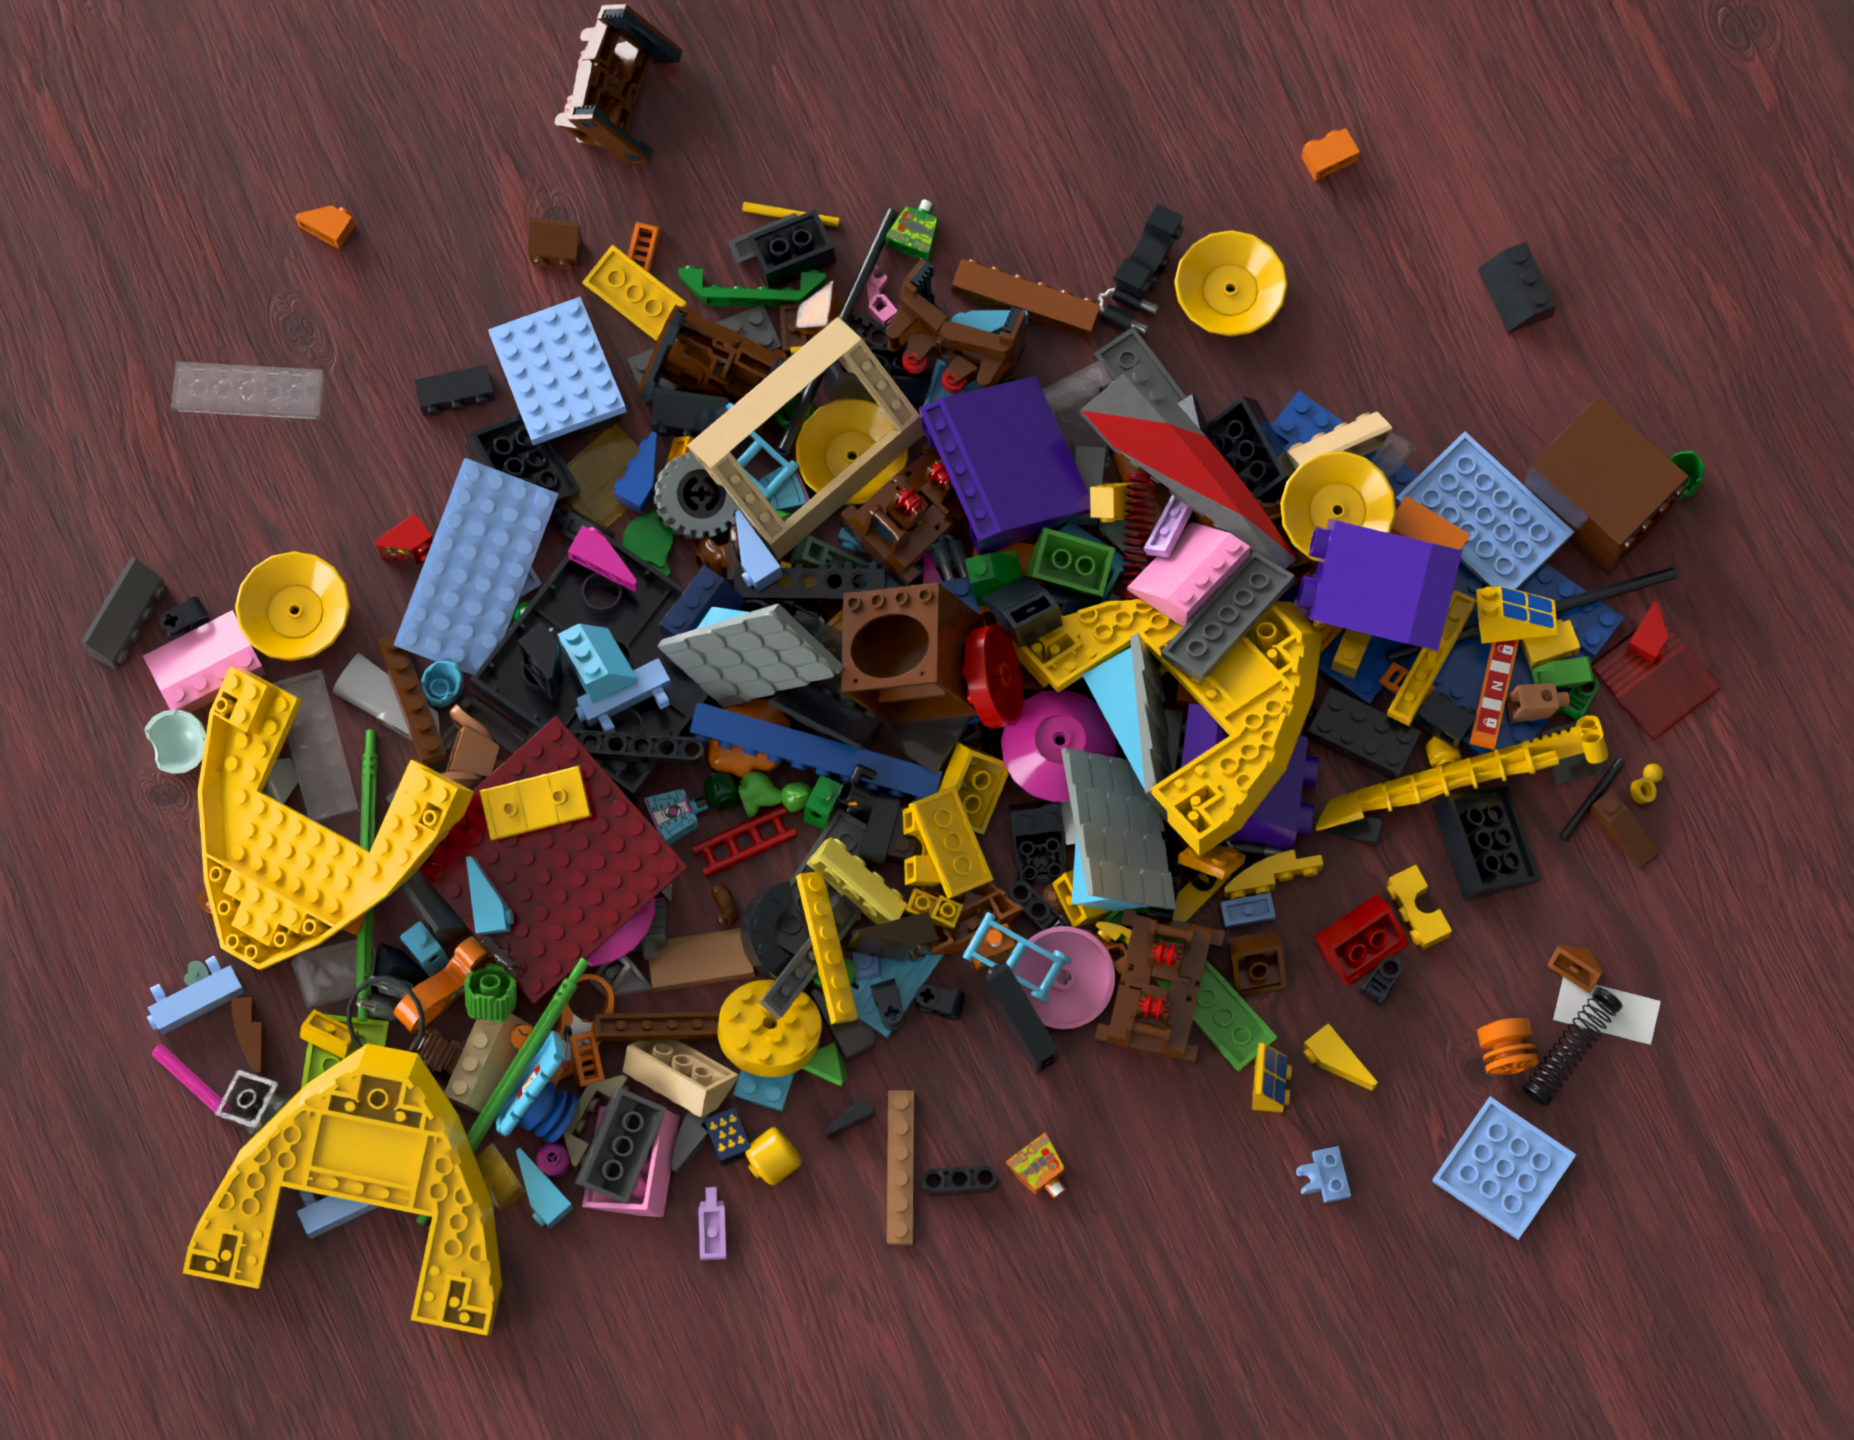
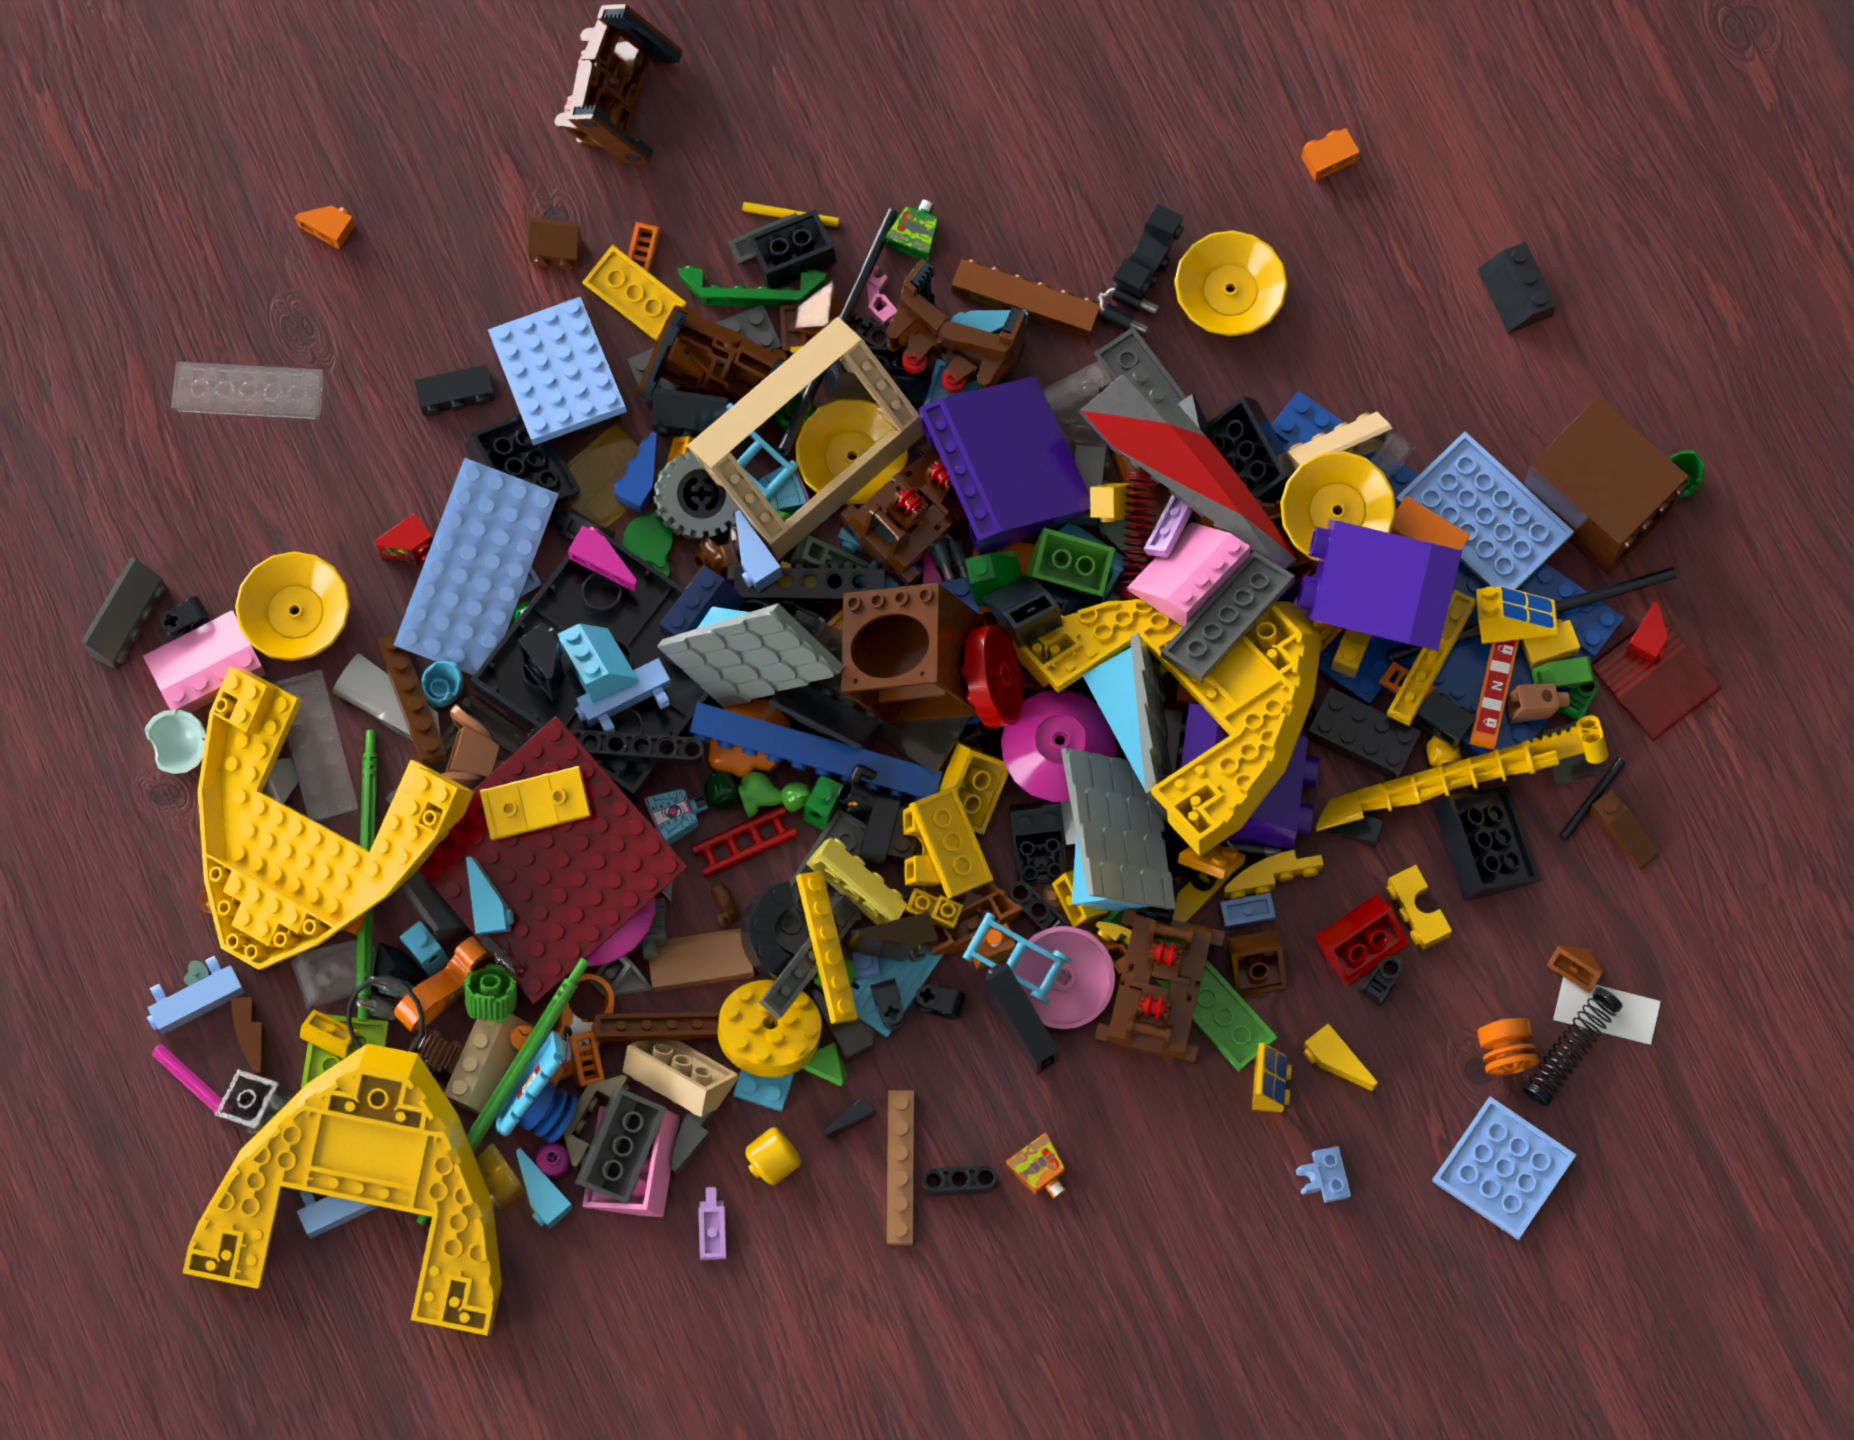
(727, 1136): dark blue piece -> none
(1644, 789): yellow plate -> none

